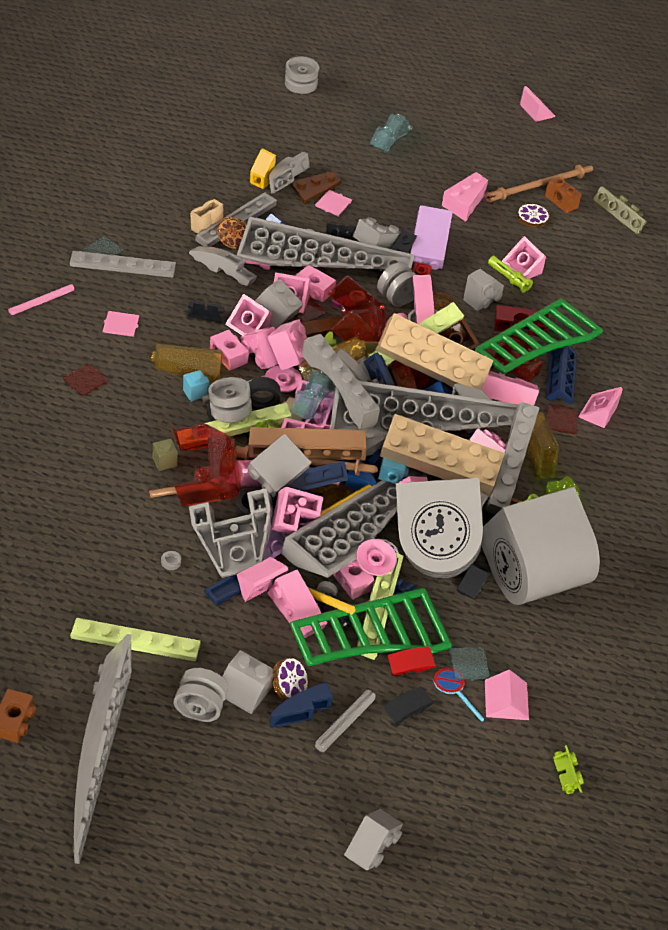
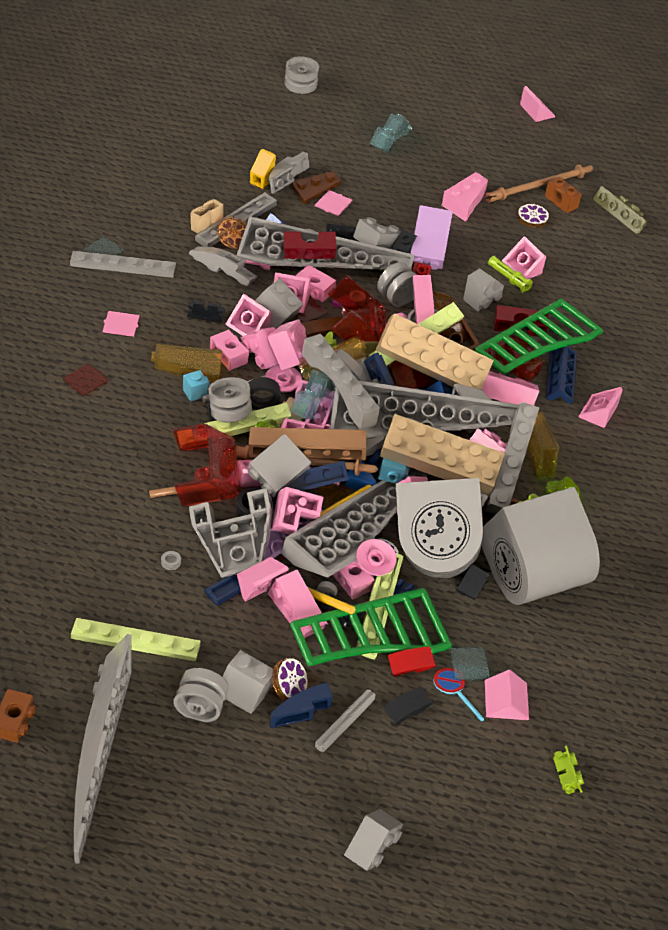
(41, 299): bright pink bar -> none
(164, 454): olive brick -> none
(296, 248): none -> dark red arch
(562, 419): clear red piece -> none

